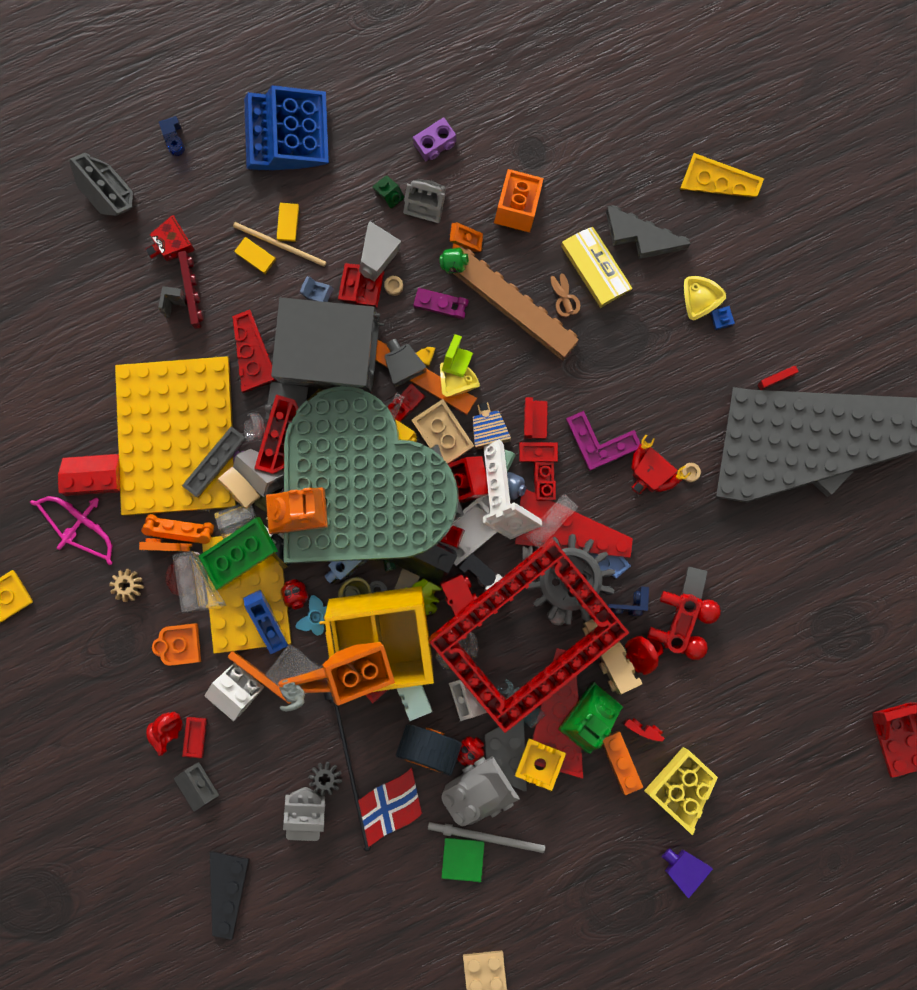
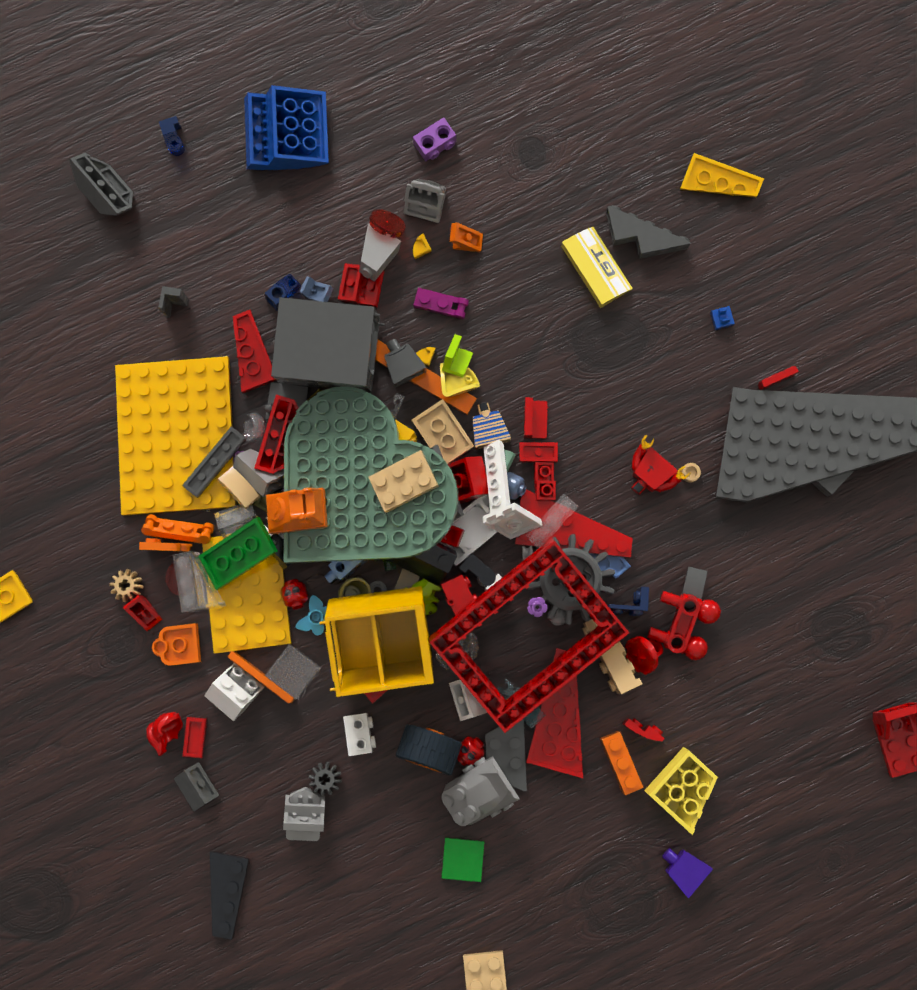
(70, 533): dark pink piece -> none
(89, 475): red slope -> none
(142, 612): none -> red slope
(169, 240): red torso -> none
(192, 297): dark red plate -> none
(255, 255): yellow tile -> none
(265, 621): blue slope -> none
(279, 244): tan axle -> none
(283, 288): none -> leg
(287, 222): yellow tile -> none
(348, 674): orange slope -> none
(359, 734): none -> white brick
(387, 222): none -> clear red tile
(387, 805): flag -> none
(389, 191): dark green bracket -> none
(393, 285): tan tile -> none
(403, 481): none -> tan plate
(412, 398): red slope -> none
(415, 701): light aqua piece -> none
(421, 247): none -> yellow tile
(449, 830): light grey bar -> none
(454, 260): green head -> none
(517, 307): medium nougat brick -> none
(518, 200): orange slope -> none
(542, 606): none -> medium lavender plate
(543, 778): yellow piece -> none
(563, 291): medium nougat piece -> none
(591, 719): green piece -> none
(593, 453): magenta plate -> none
(702, 296): light yellow hat -> none

